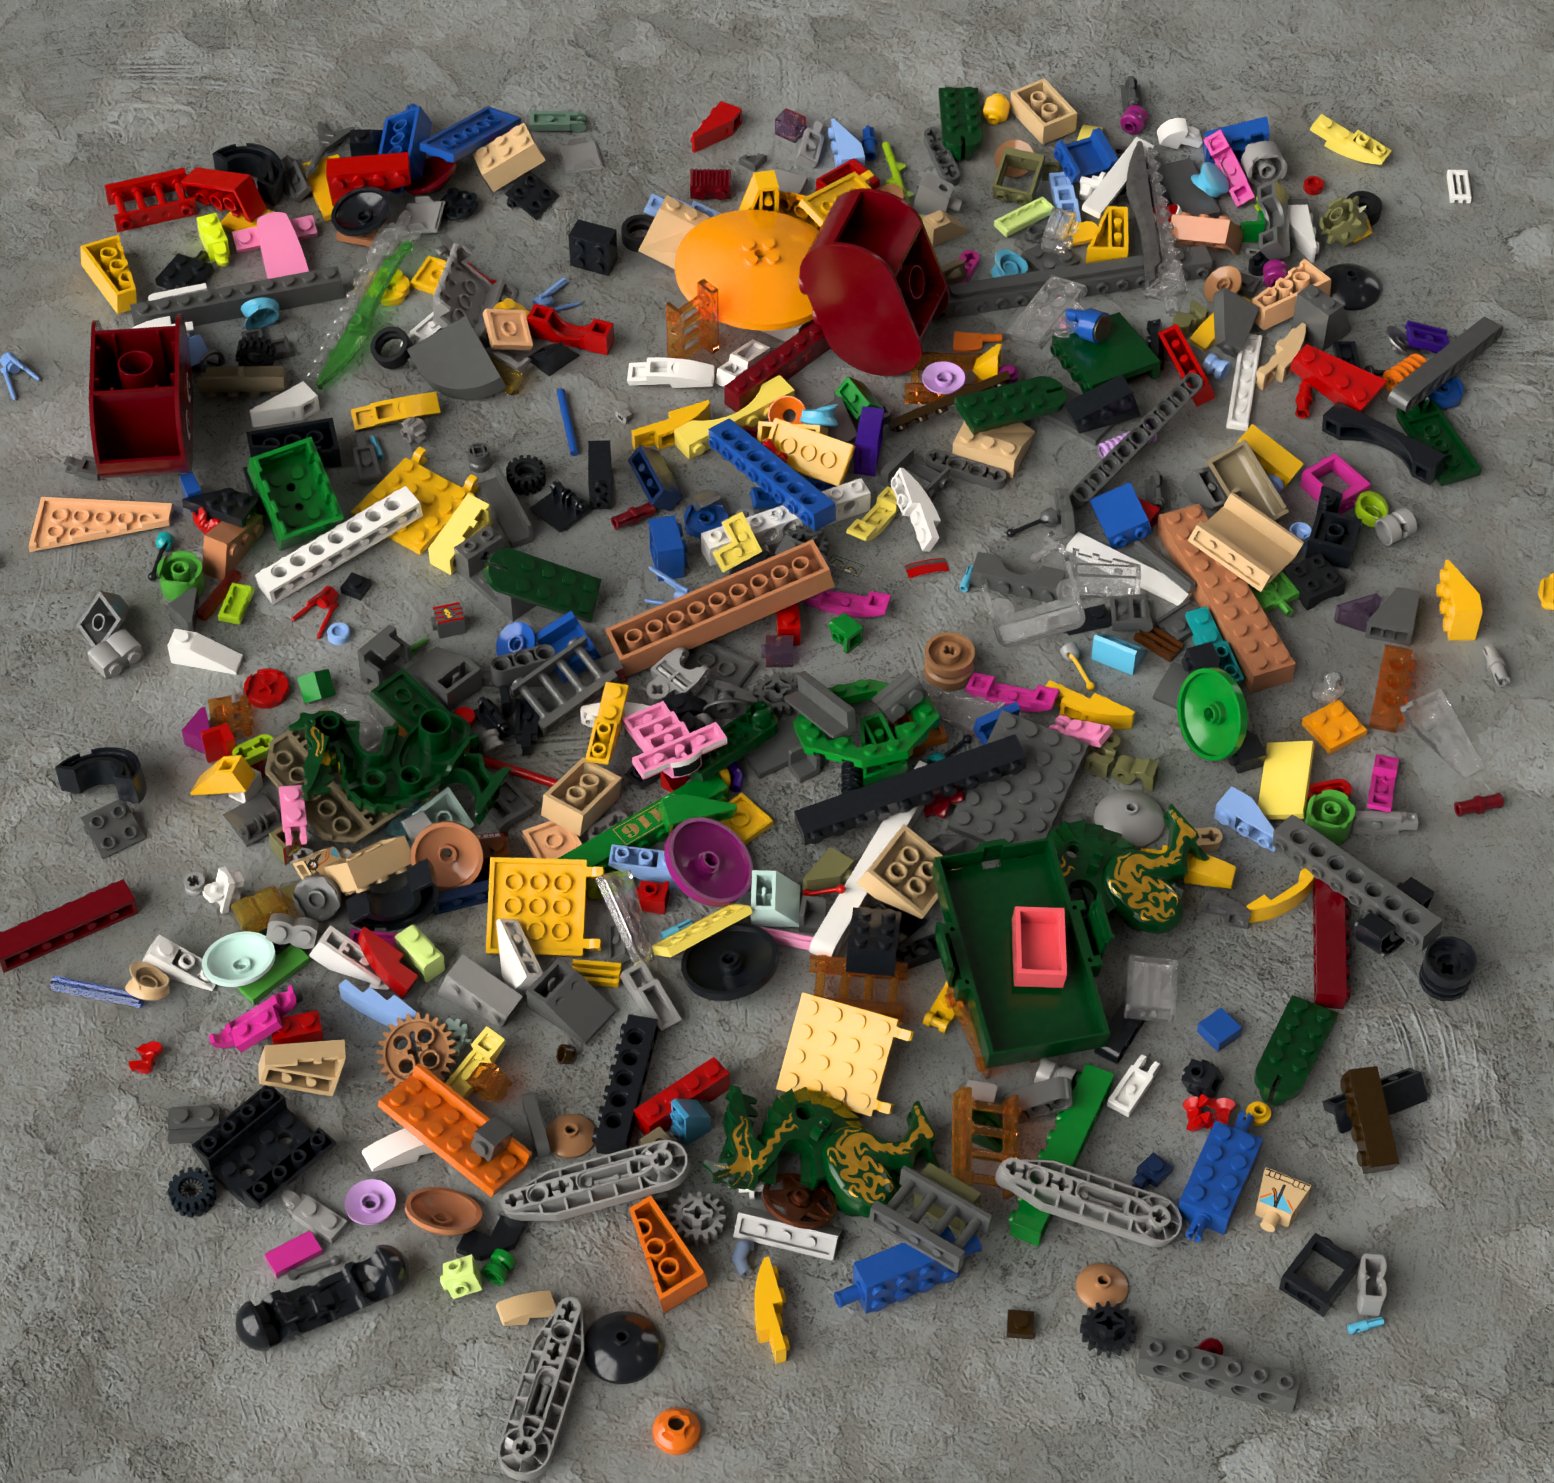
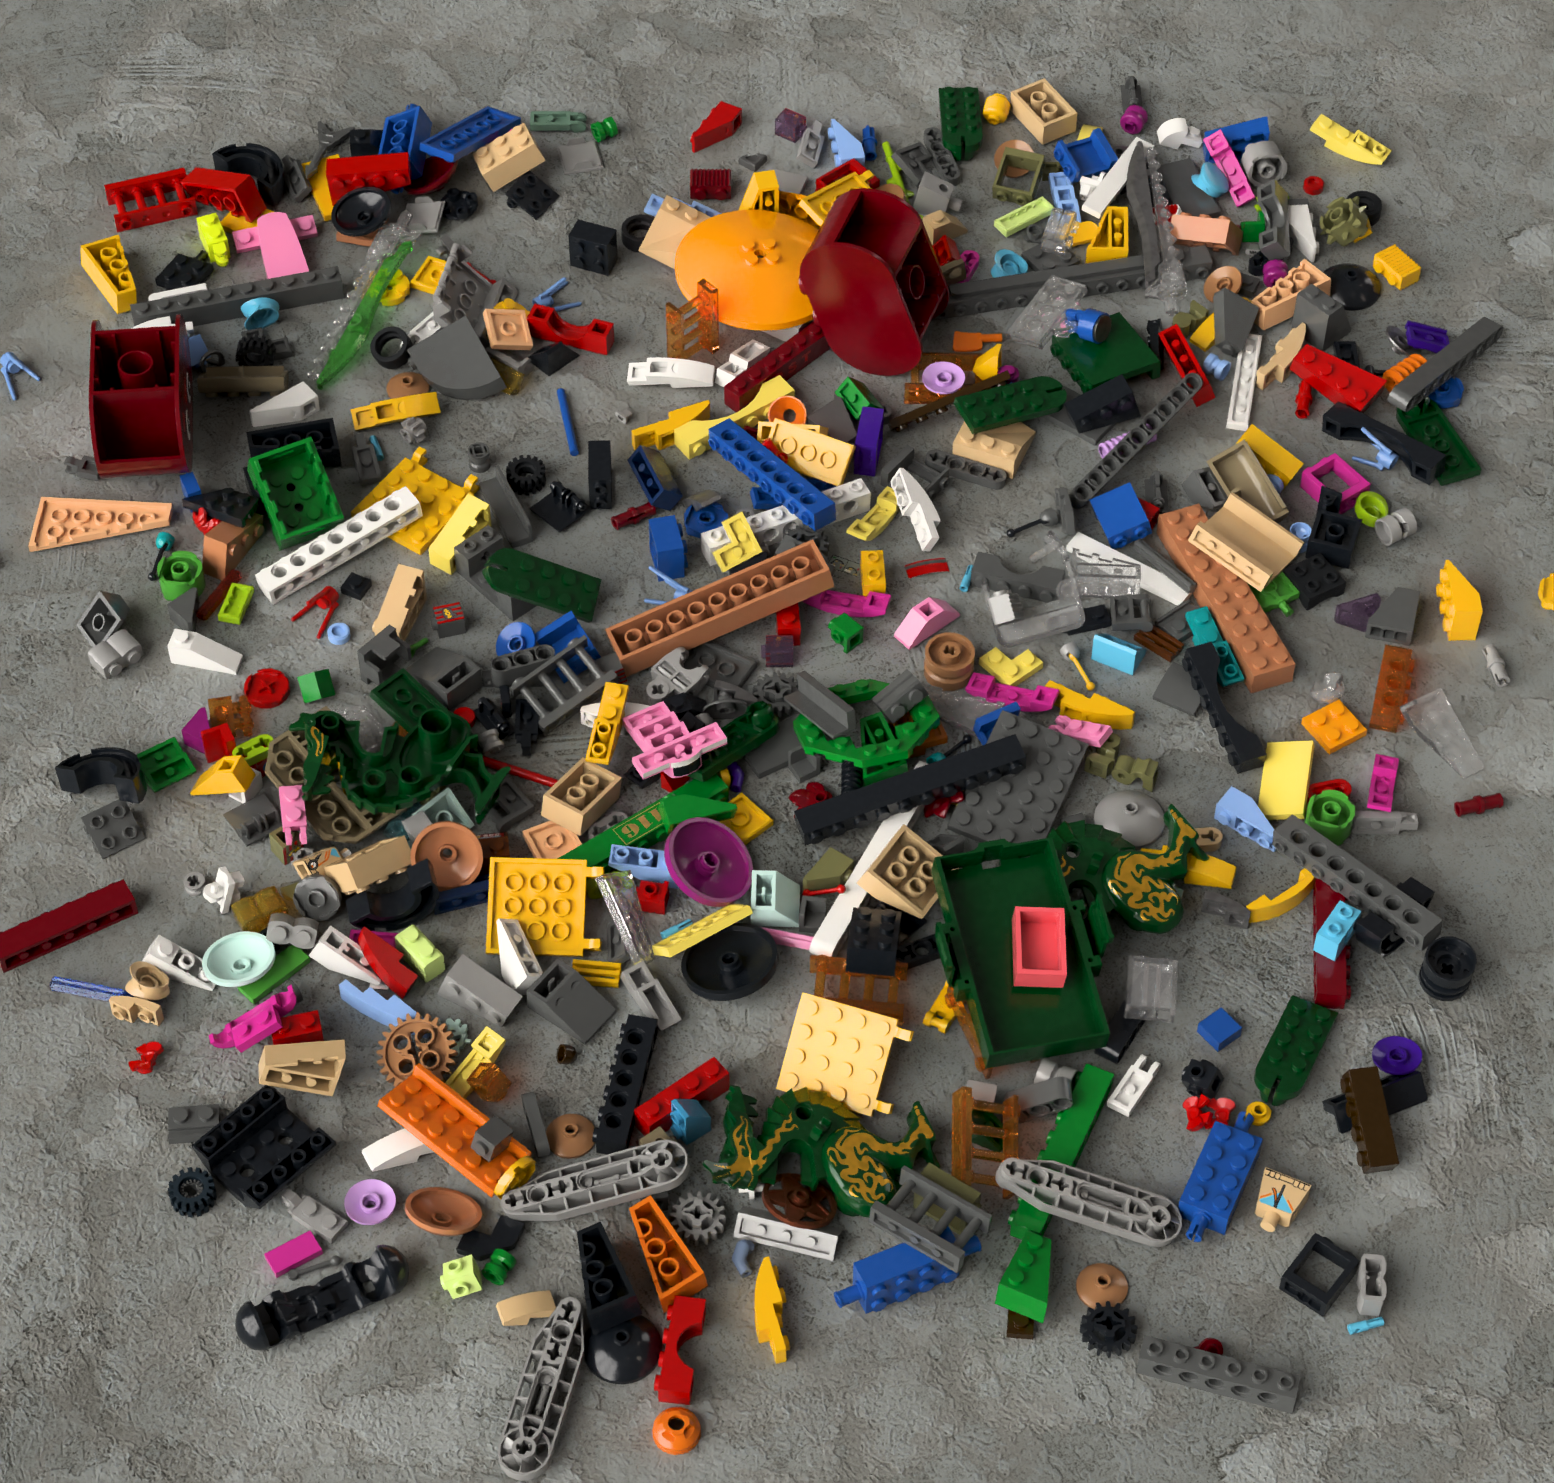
(132, 1007): none -> tan slope
(165, 764): none -> green slope
(403, 601): none -> tan wedge
(406, 384): none -> medium nougat dish
(515, 1176): none -> yellow tile
(604, 129): none -> green wheel
(606, 1285): none -> black wedge
(676, 1378): none -> red arch
(812, 794): none -> dark red plate
(820, 416): medium azure piece -> none
(872, 572): none -> yellow brick
(911, 161): none -> dark grey plate
(924, 621): none -> bright pink slope
(946, 250): none -> red slope
(1005, 607): none -> brick
(1010, 671): none -> light yellow plate
(1027, 1278): none -> green wedge
(1151, 1171): dark blue plate -> none
(1212, 713): green dish -> none
(1336, 930): none -> medium azure brick
(1385, 456): none -> medium blue plant
(1396, 267): none -> yellow brick
(1397, 1055): none -> dark purple dish
(1459, 196): white tile -> none

